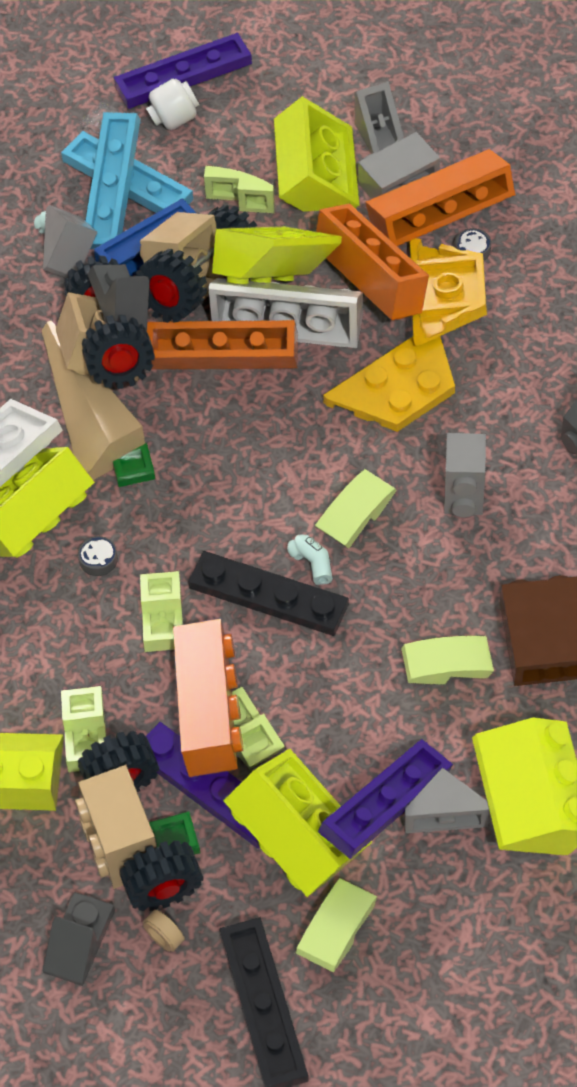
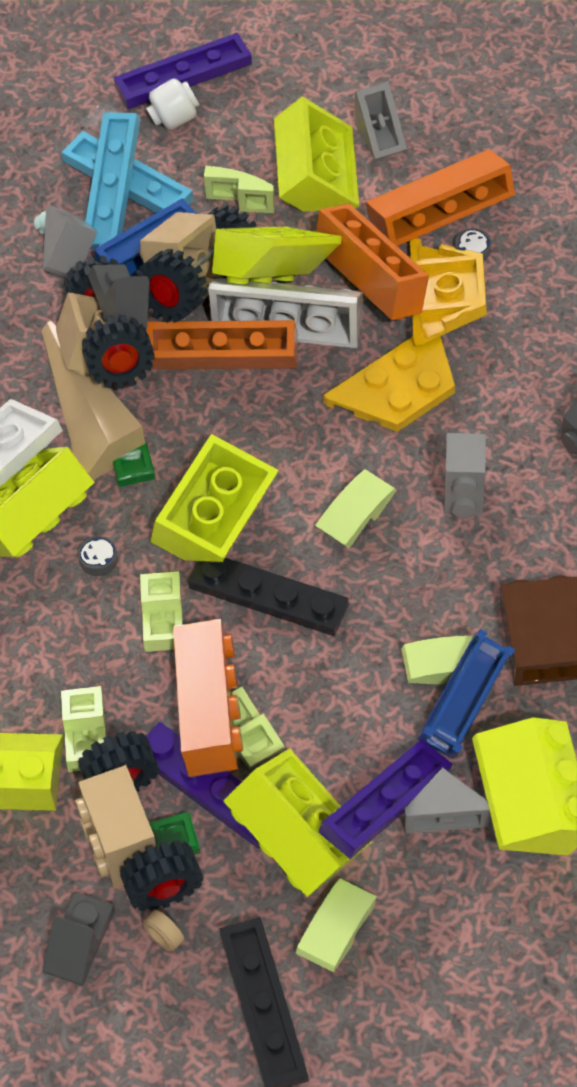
(212, 502): none -> neon yellow slope
(307, 547): light aqua arm -> none
(397, 165): light grey brick -> none
(464, 694): none -> blue container

